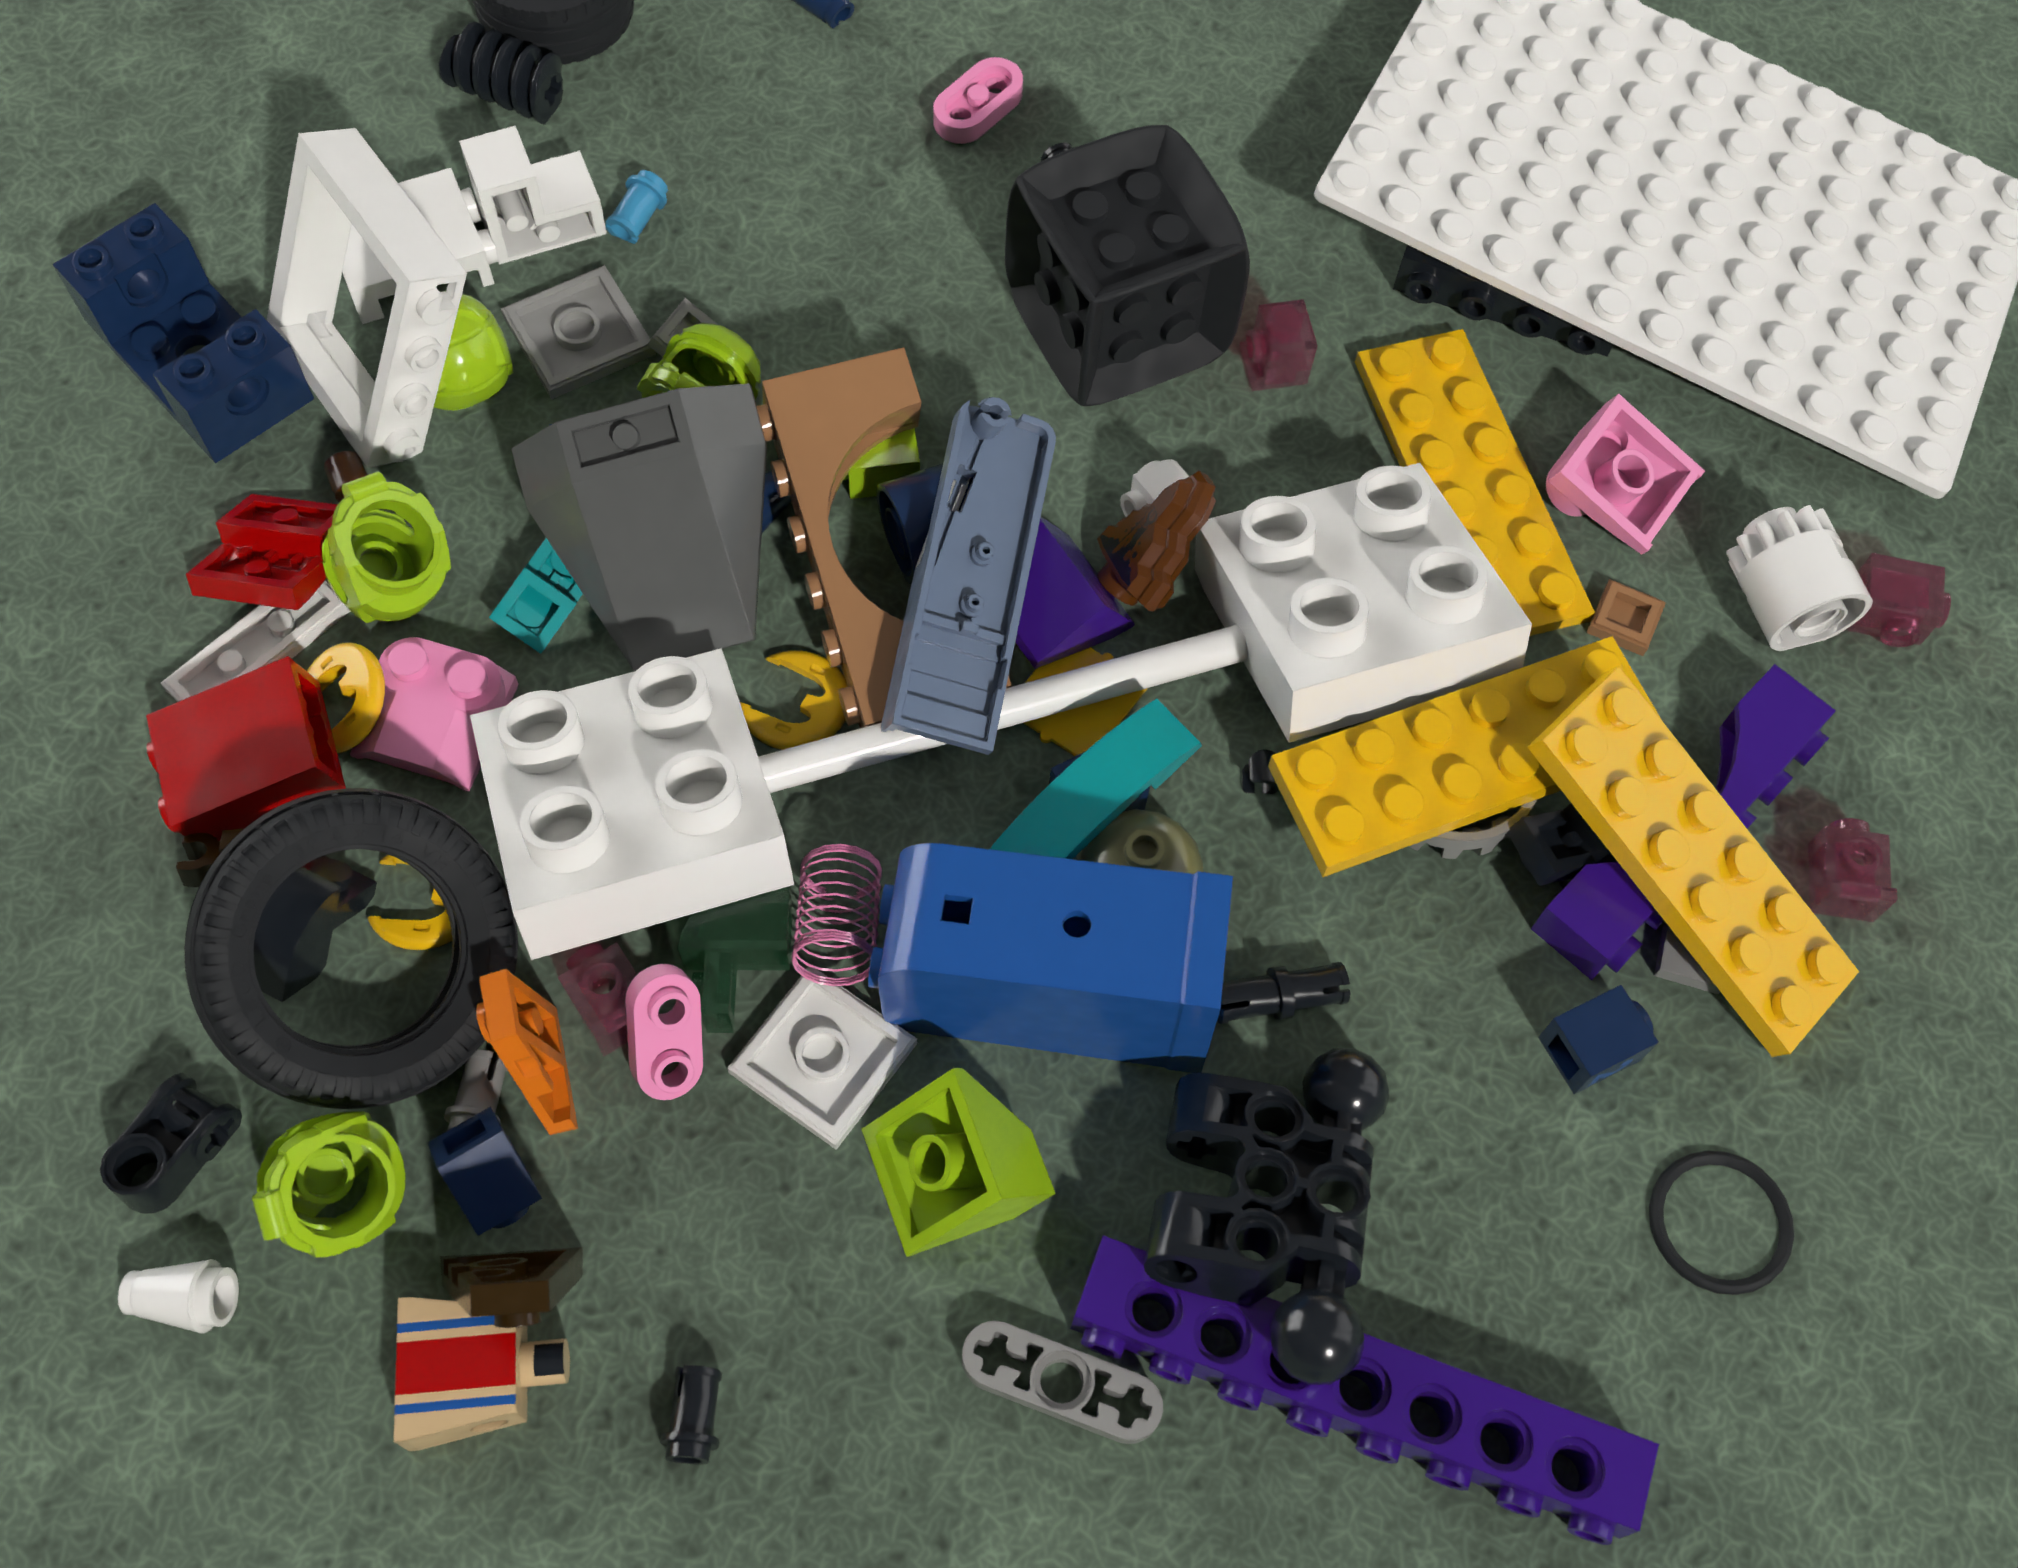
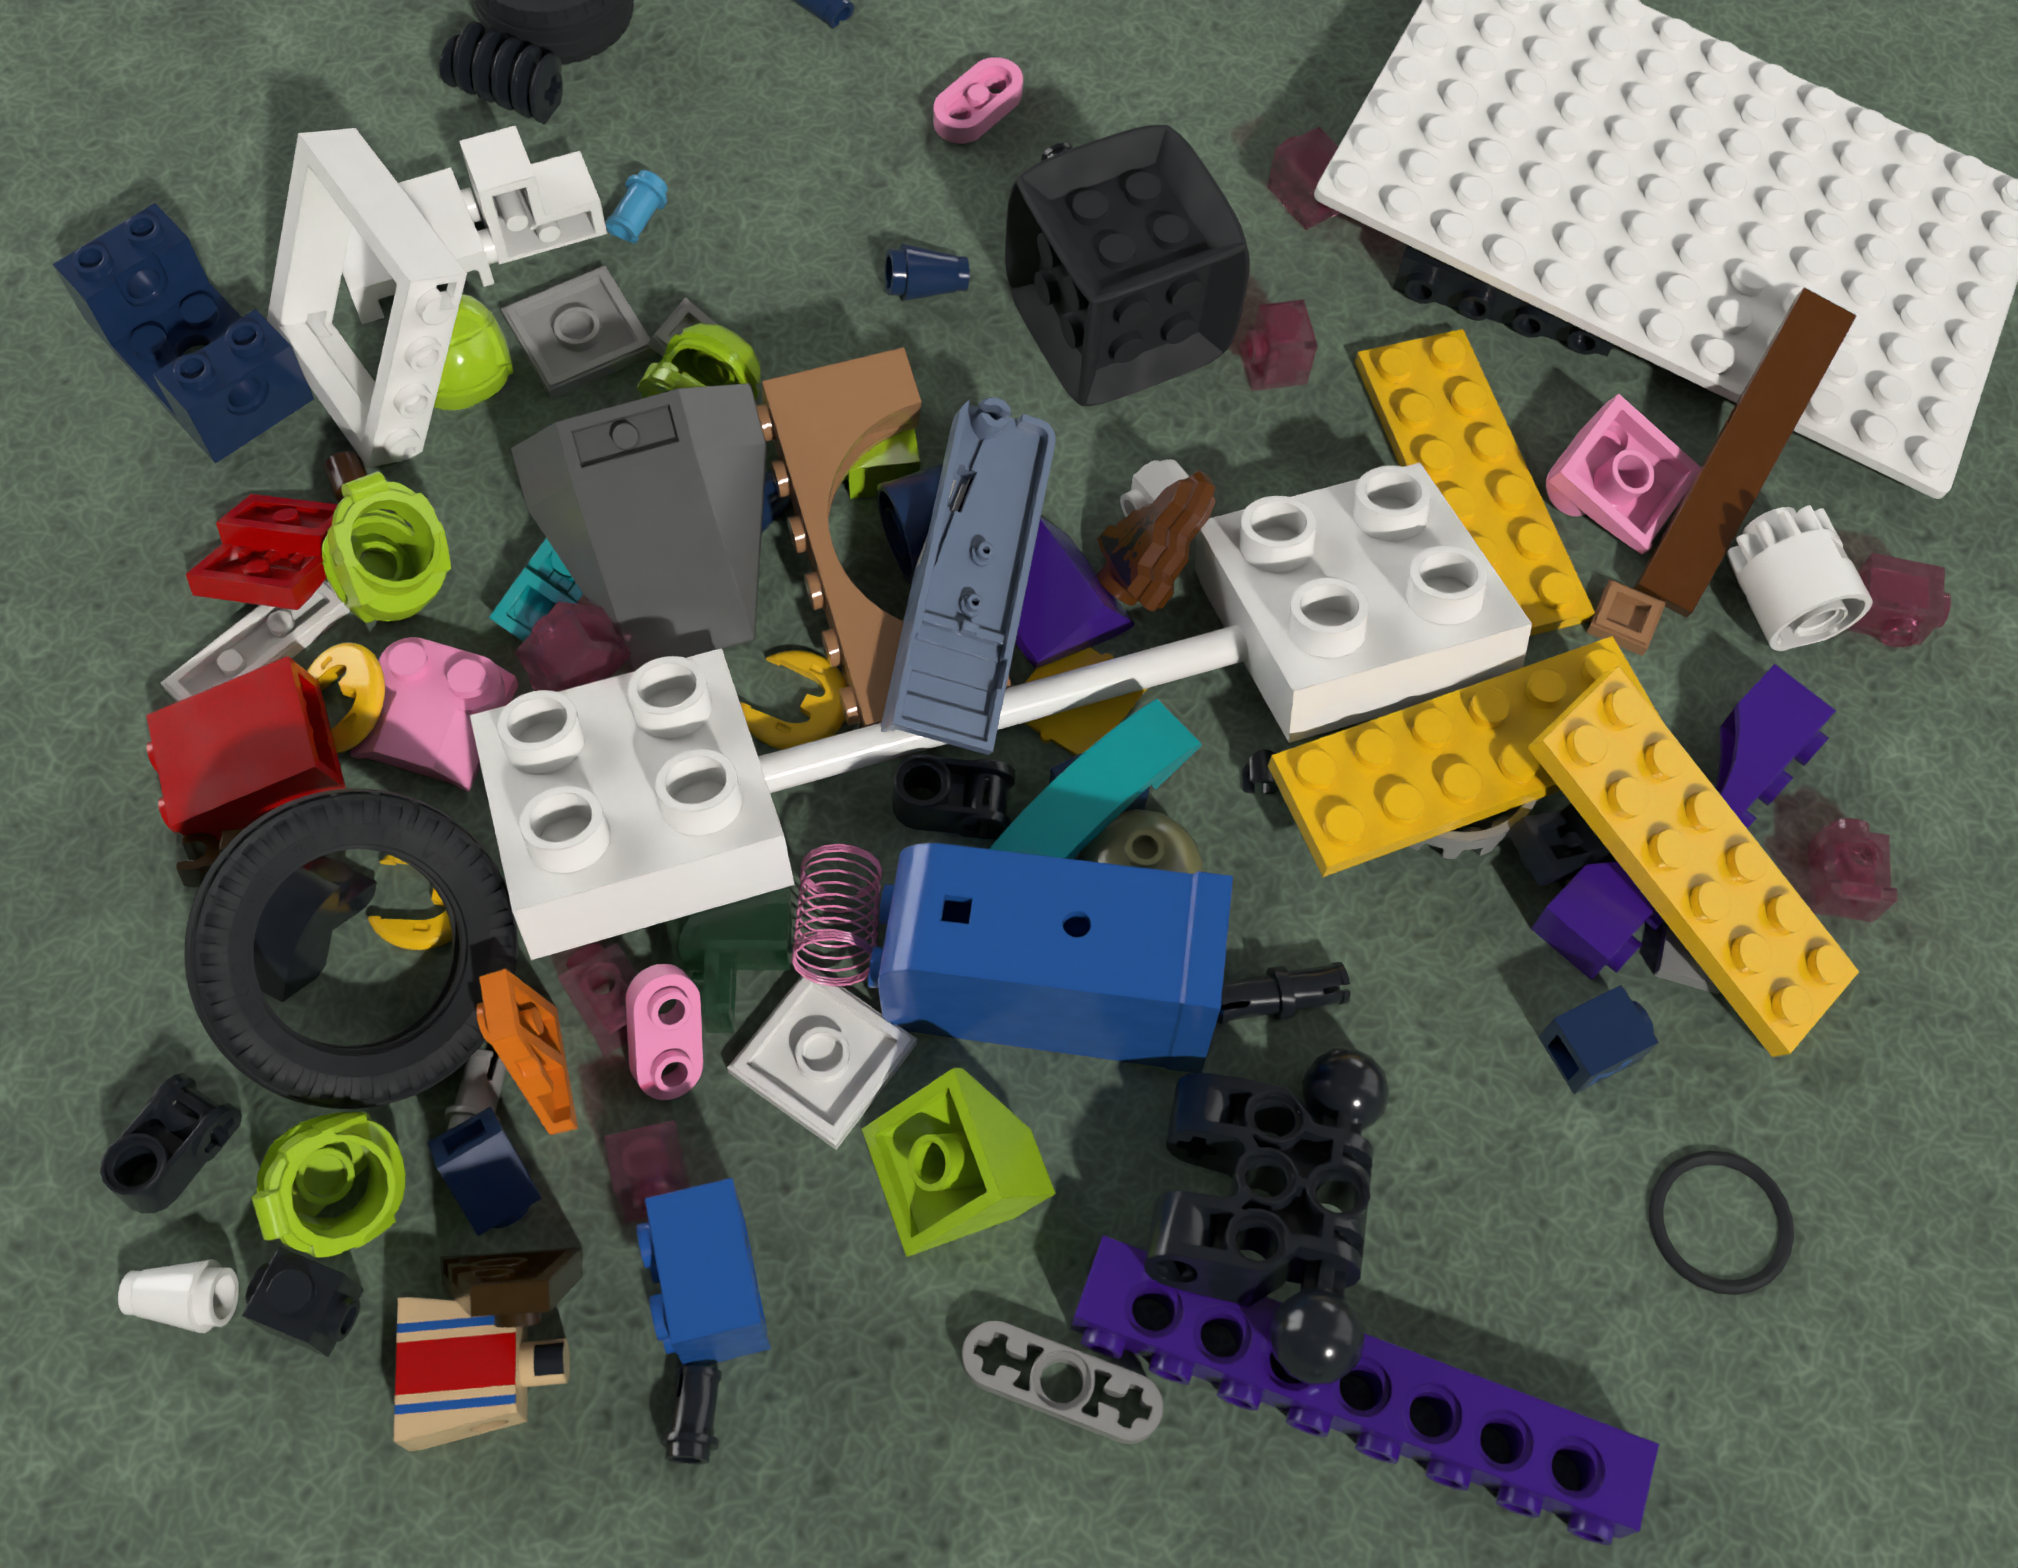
(303, 1301): none -> black brick
(572, 648): none -> clear pink brick
(646, 1165): none -> clear pink brick
(706, 1275): none -> blue brick
(924, 272): none -> dark blue cone
(958, 797): none -> black piece
(1296, 172): none -> clear pink brick
(1745, 452): none -> reddish brown tile

